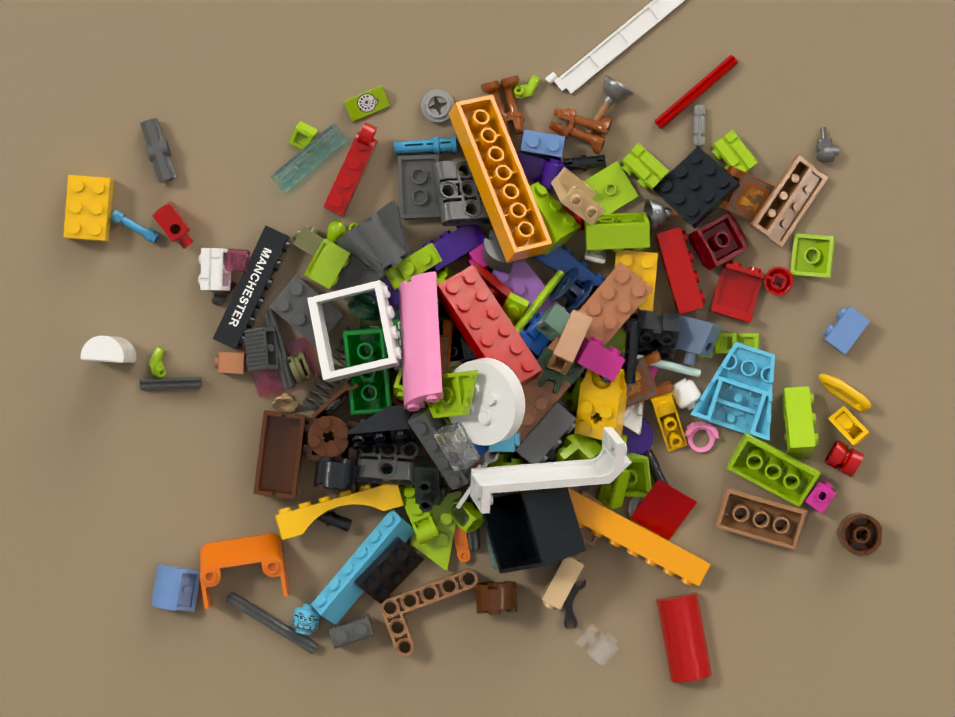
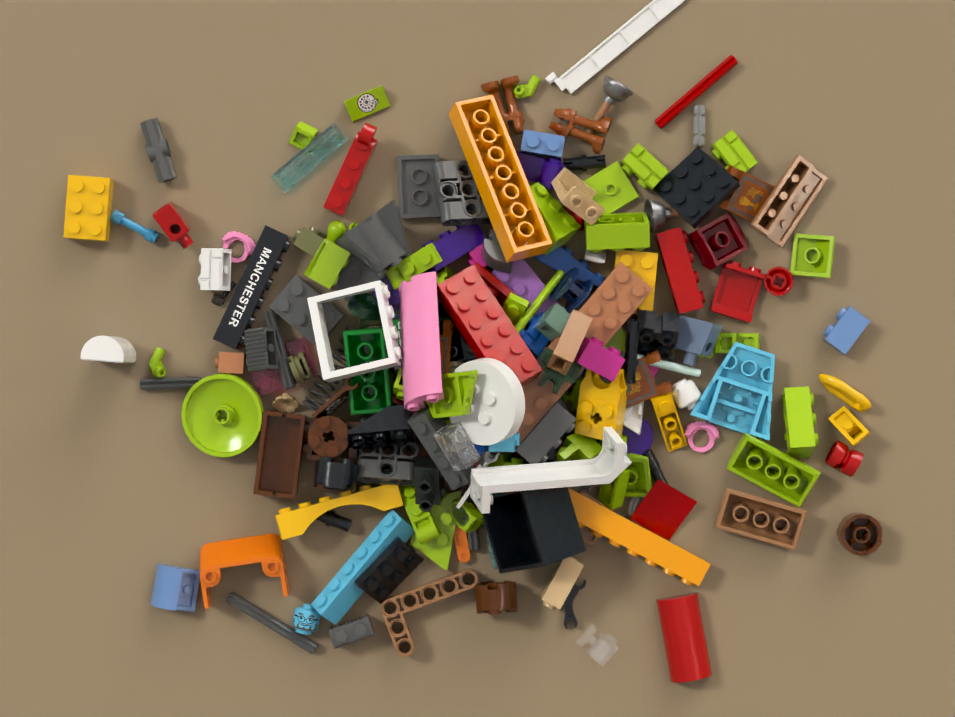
(222, 415): none -> lime dish
(237, 260): clear pink tile -> none
(249, 244): none -> bright pink piece
(428, 101): light grey gear -> none
(437, 145): dark azure pin -> none
(820, 496): dark pink brick -> none
(824, 149): dark grey piece -> none

